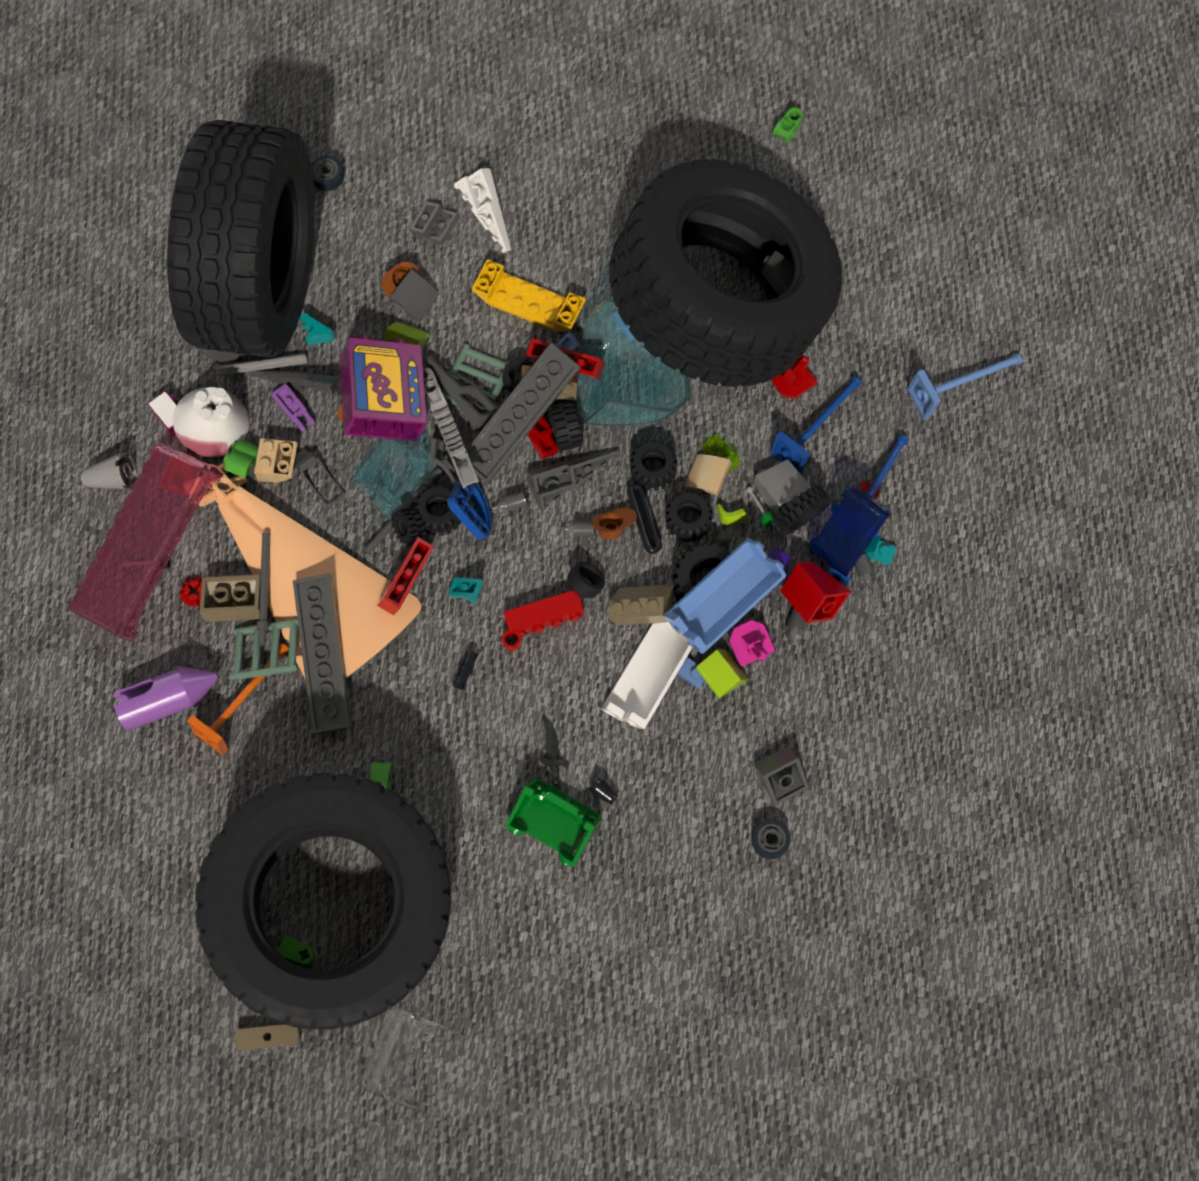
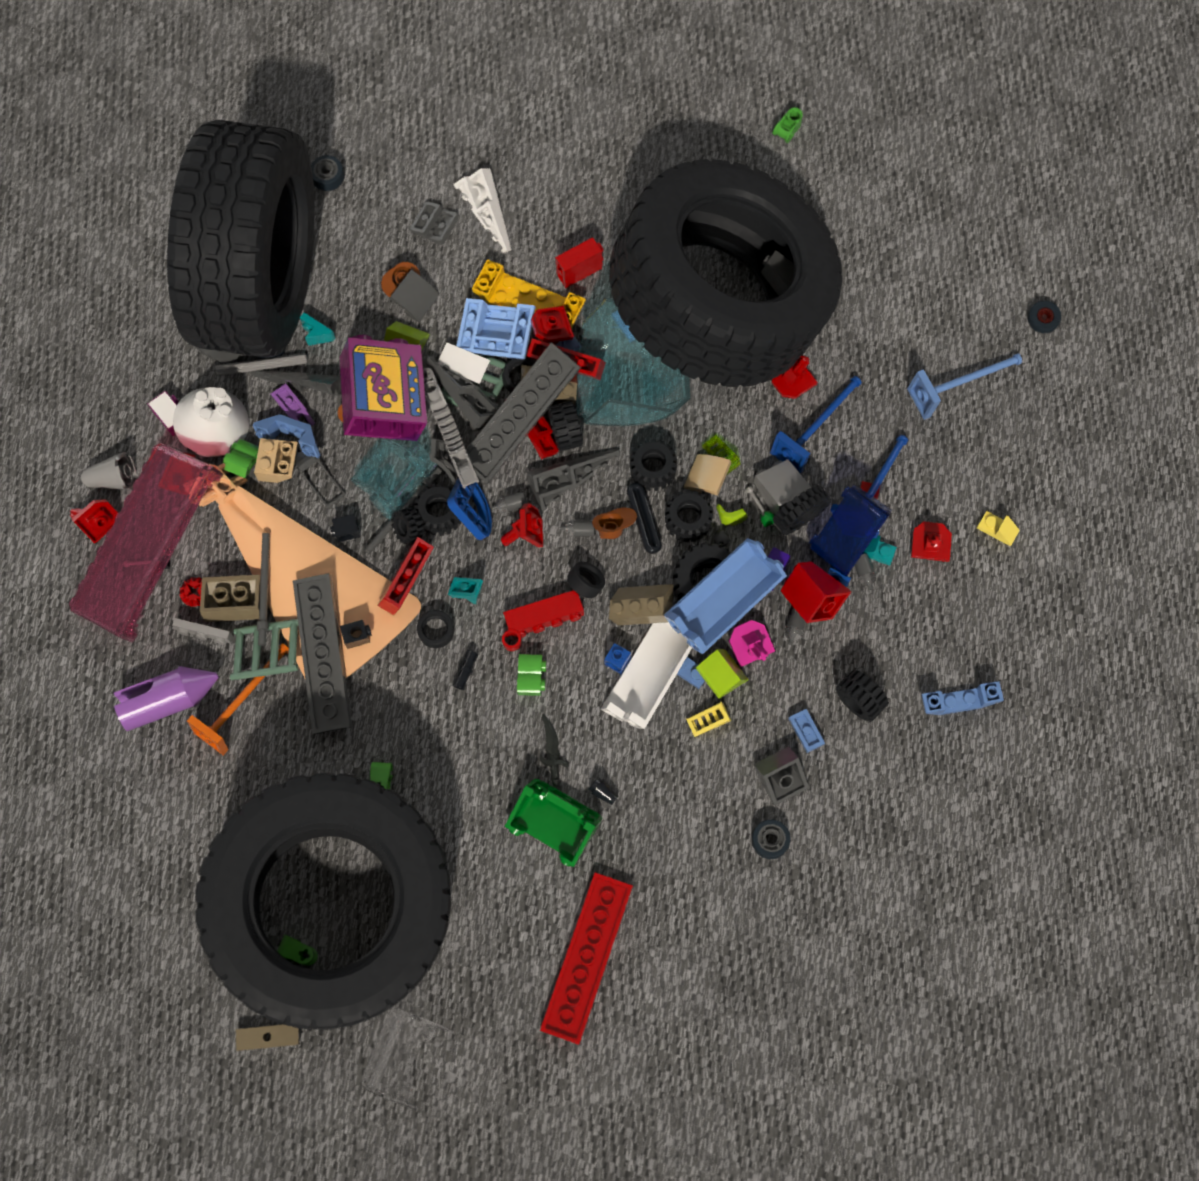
(95, 519): none -> red piece
(202, 632): none -> light grey plate
(272, 426): none -> medium blue slope
(345, 528): none -> black brick
(348, 629): none -> black brick
(439, 642): none -> black tyre
(463, 362): none -> white sticker
(495, 329): none -> light blue slope
(527, 527): none -> red piece
(530, 674): none -> bright green brick
(552, 325): none -> red piece
(579, 262): none -> red brick
(586, 958): none -> red plate
(617, 658): none -> blue brick
(720, 706): none -> light yellow slope
(806, 731): none -> medium blue plate
(862, 695): none -> black tyre
(931, 542): none -> red piece
(965, 700): none -> medium blue slope
(1001, 529): none -> light yellow slope
(1036, 313): none -> black bush

